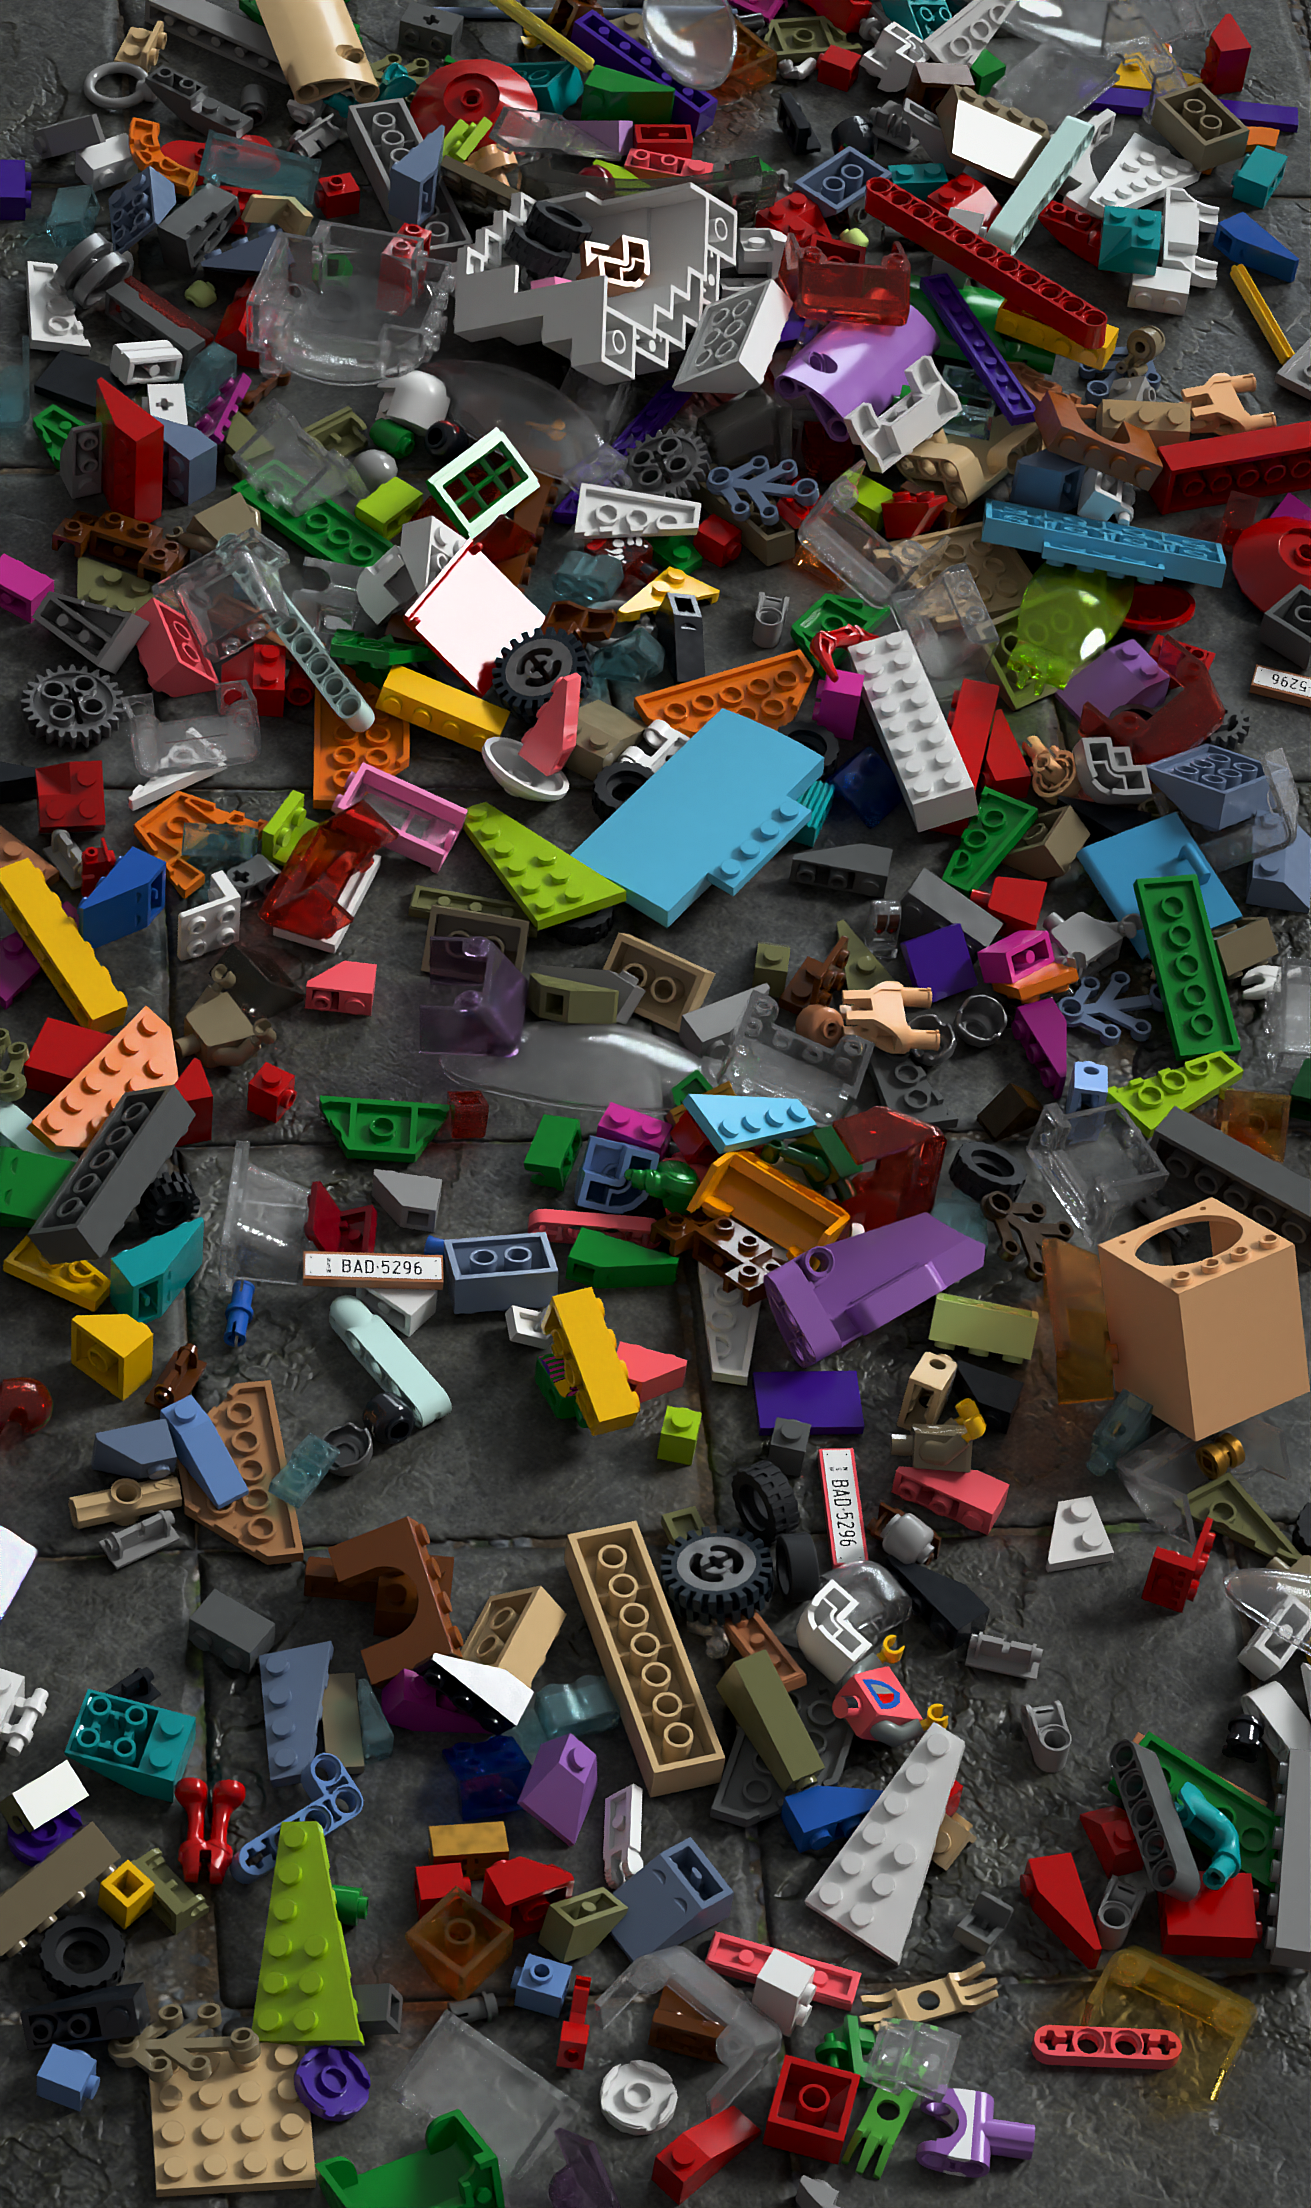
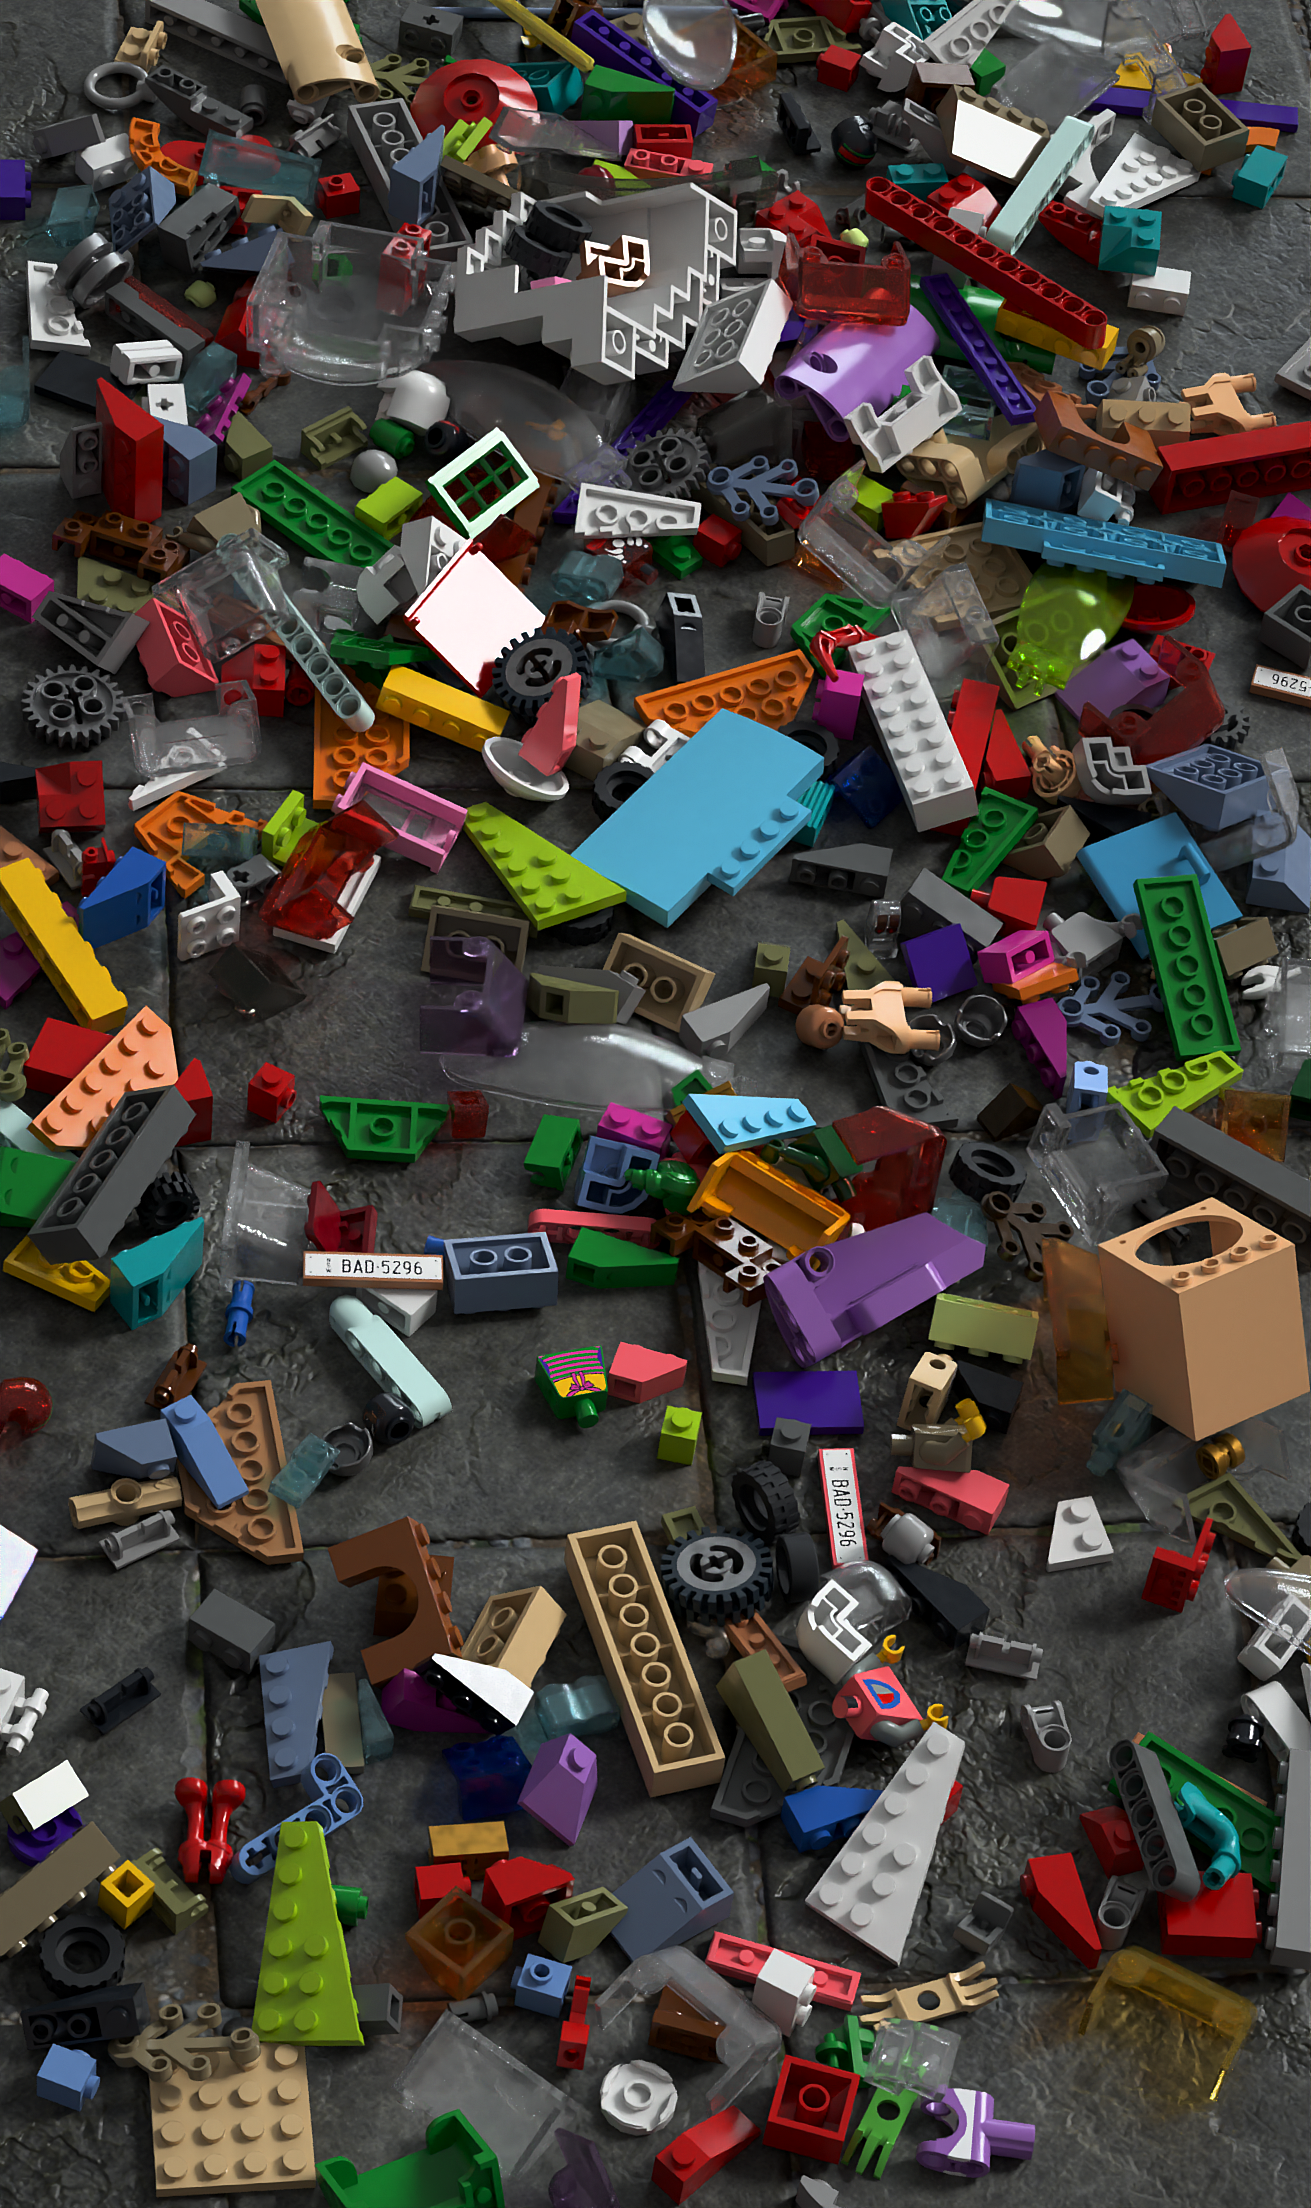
(53, 429): green wing -> none
(113, 1351): yellow slope -> none
(132, 1743): teal slope -> none
(219, 1029): dark tan torso -> none
(294, 465): clear windscreen -> none
(323, 1583): reddish brown panel -> none
(332, 2083): dark purple tile -> none
(343, 989): coral slope -> none
(394, 85): teal piece -> none
(408, 1198): light grey slope -> none
(525, 1327): white bracket -> none
(591, 1360): yellow wedge -> none
(622, 1835): white hinge -> none
(652, 595): yellow wing -> none
(782, 1064): clear windscreen -> none
(800, 72): arm -> none
(839, 181): sand blue slope -> none
(951, 1839): tan bracket -> none
(1105, 2040): coral beam -> none
(1180, 229): white bracket -> none
(1254, 247): blue slope -> none
(1261, 313): yellow axle -> none

